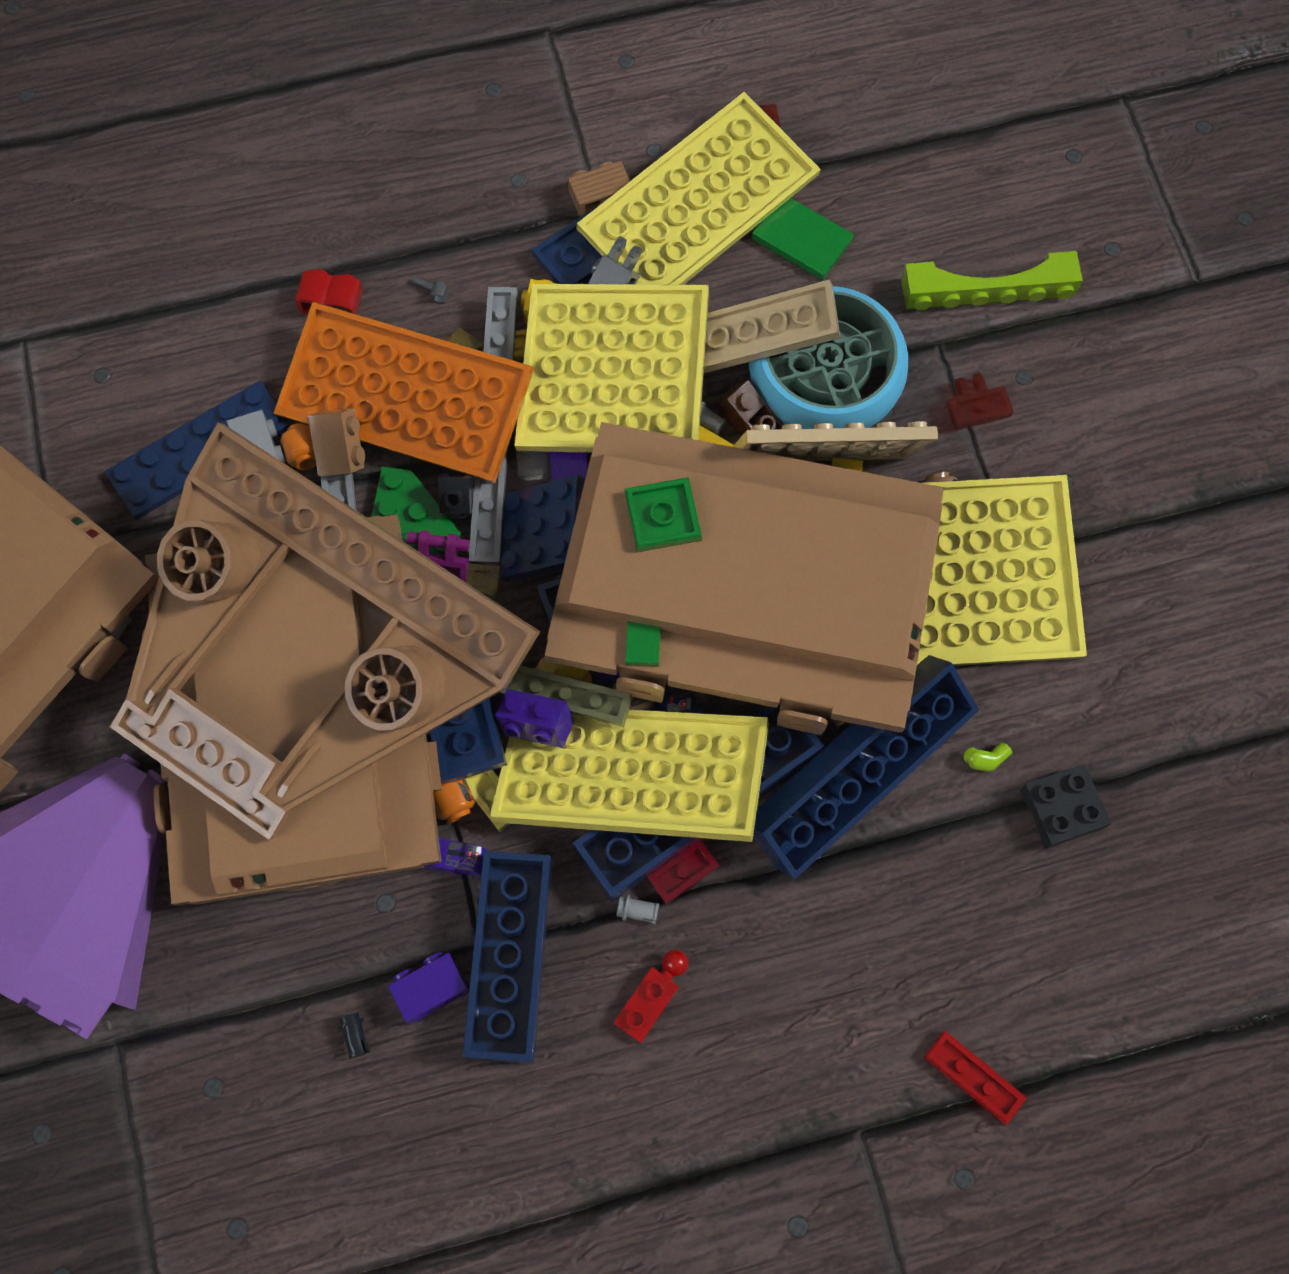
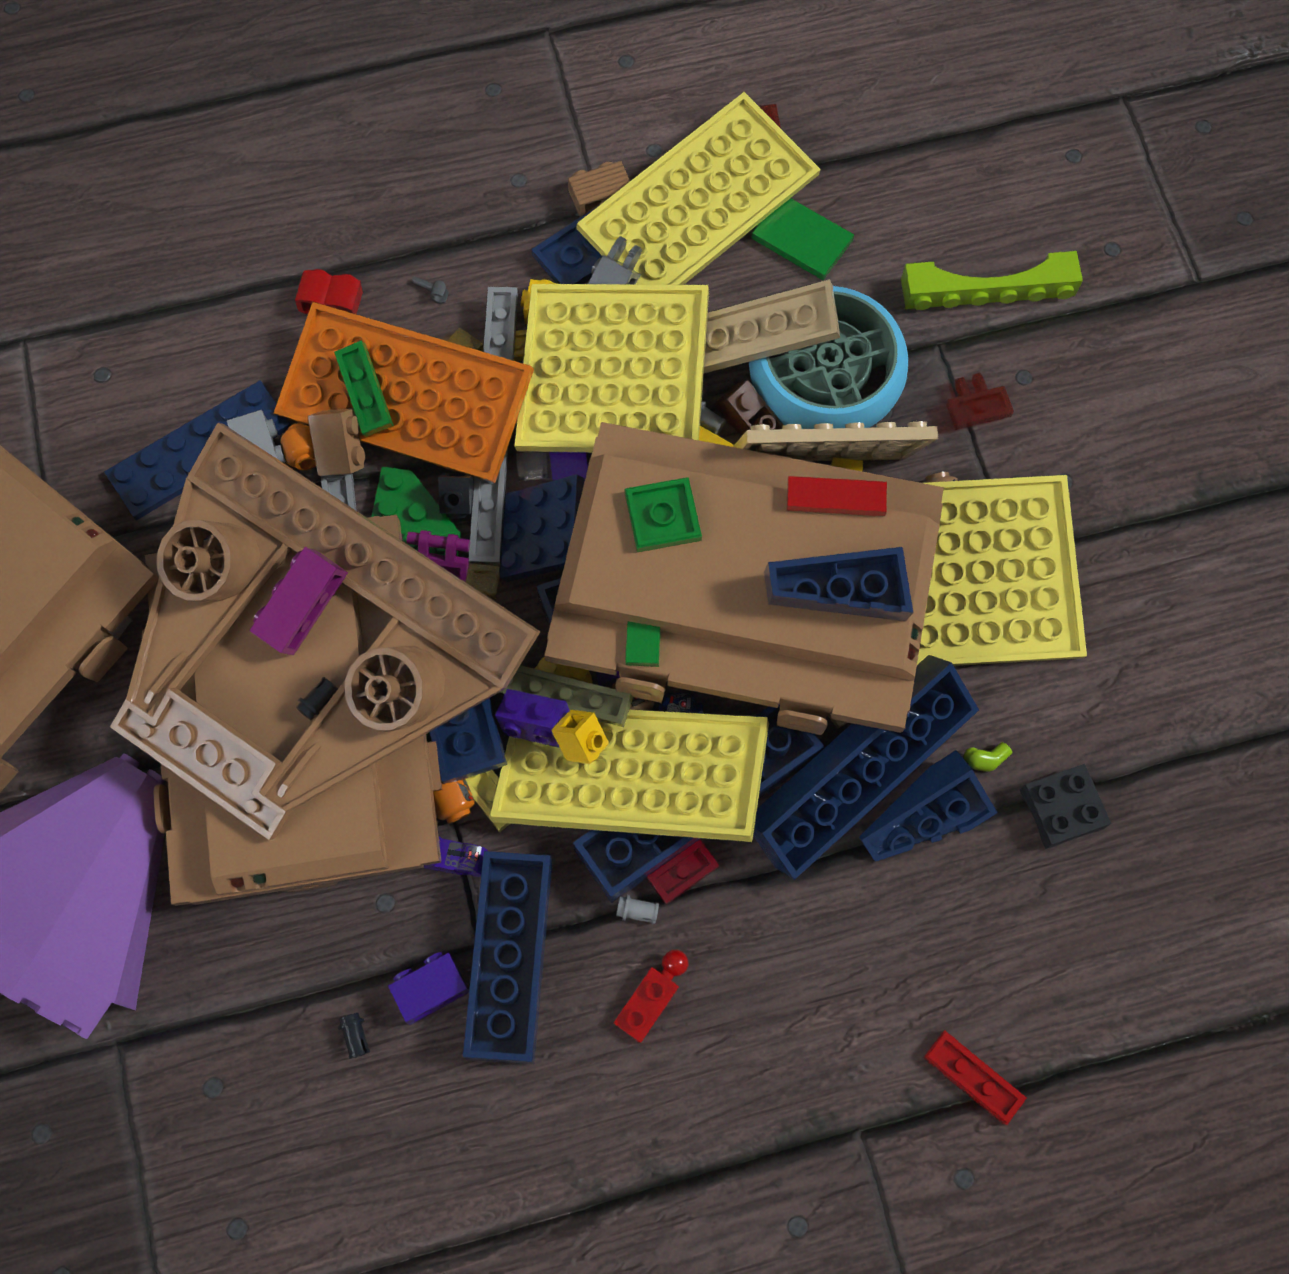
(298, 601): none -> magenta brick
(317, 698): none -> black pin
(363, 388): none -> green plate
(580, 736): none -> yellow brick
(836, 496): none -> red tile
(847, 583): none -> dark blue wedge
(936, 804): none -> dark blue wedge

